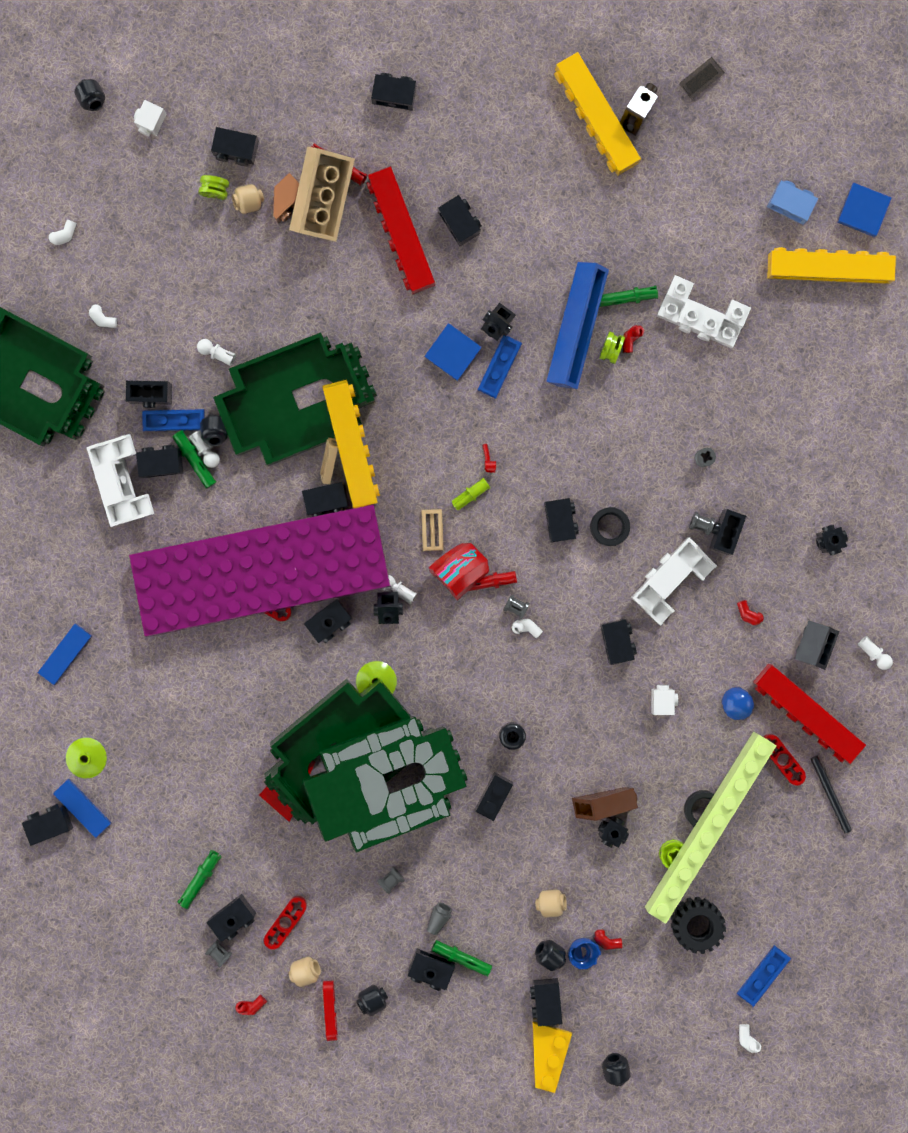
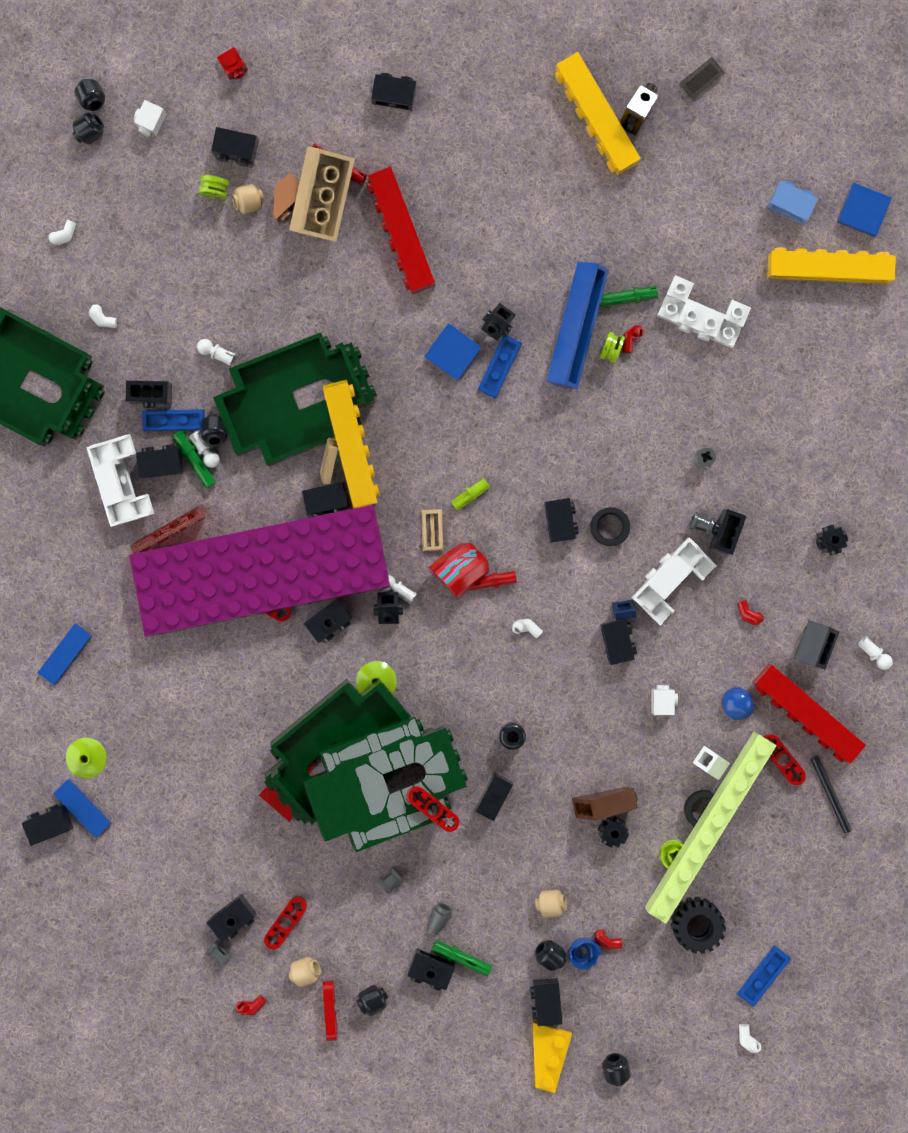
(87, 128): none -> black head
(162, 533): none -> clear red wing
(204, 871): green pin -> none
(232, 64): none -> red bracket
(441, 823): none -> red beam
(459, 220): black brick -> none
(490, 466): red hand -> none
(516, 606): dark grey bush -> none
(624, 610): none -> dark blue tile
(711, 763): none -> white brick

